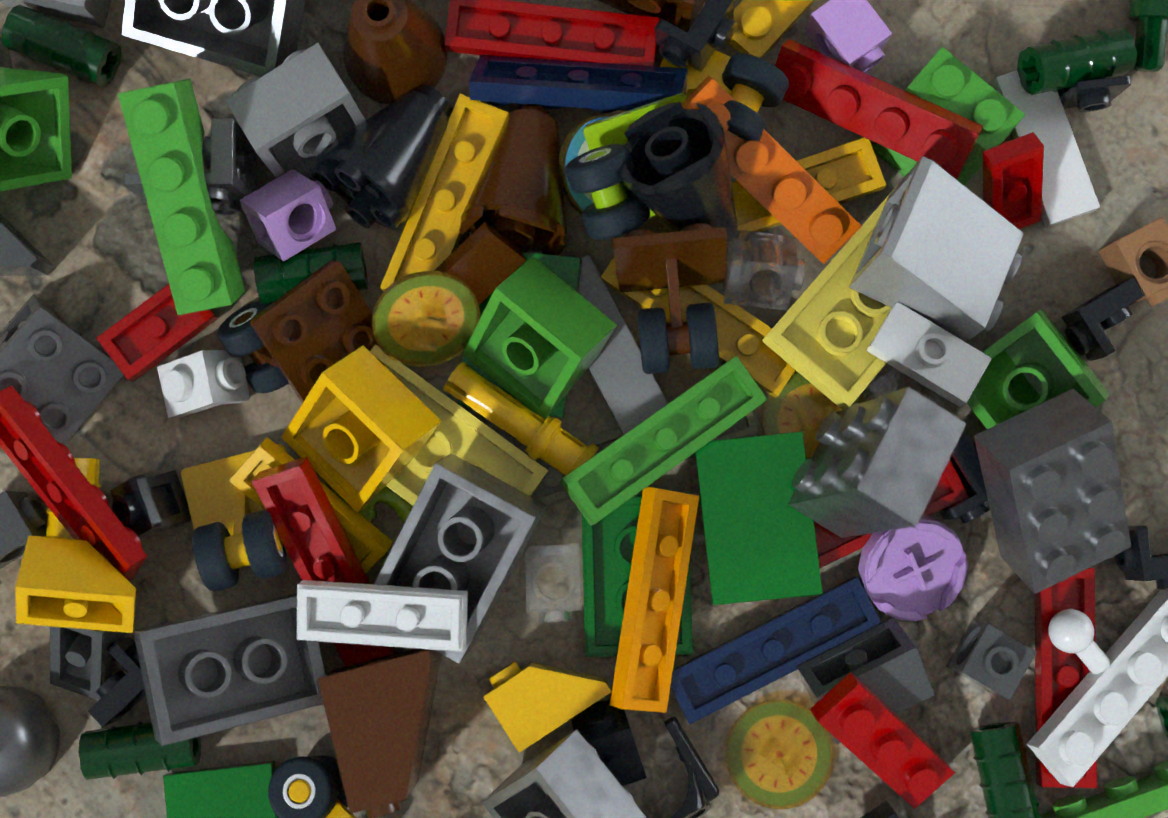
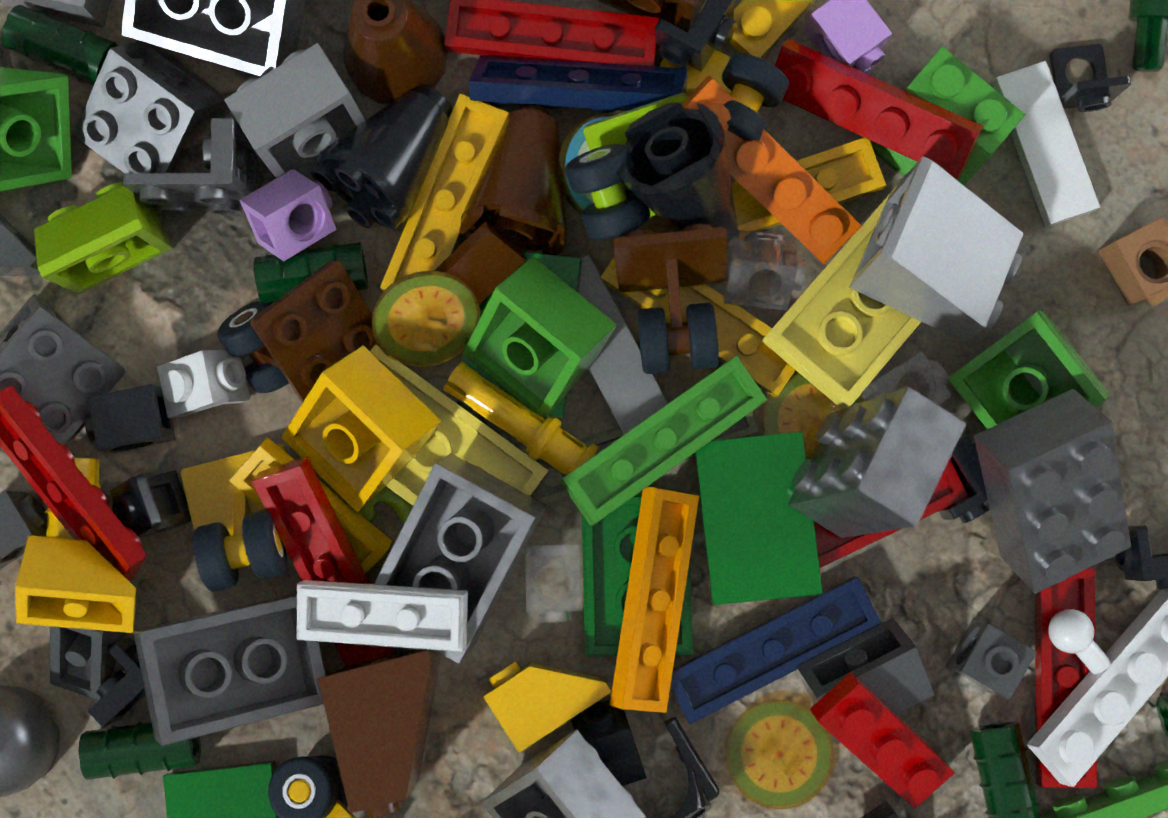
(98, 239): none -> lime slope
(128, 419): none -> black brick
(144, 109): none -> flat silver bracket
(151, 334): red plate -> none
(168, 153): bright green arch -> none
(913, 569): lavender tile -> none
(929, 354): white plate -> none
(1015, 179): red plate -> none
(1075, 60): dark green axle -> none
(1104, 309): black bracket -> none

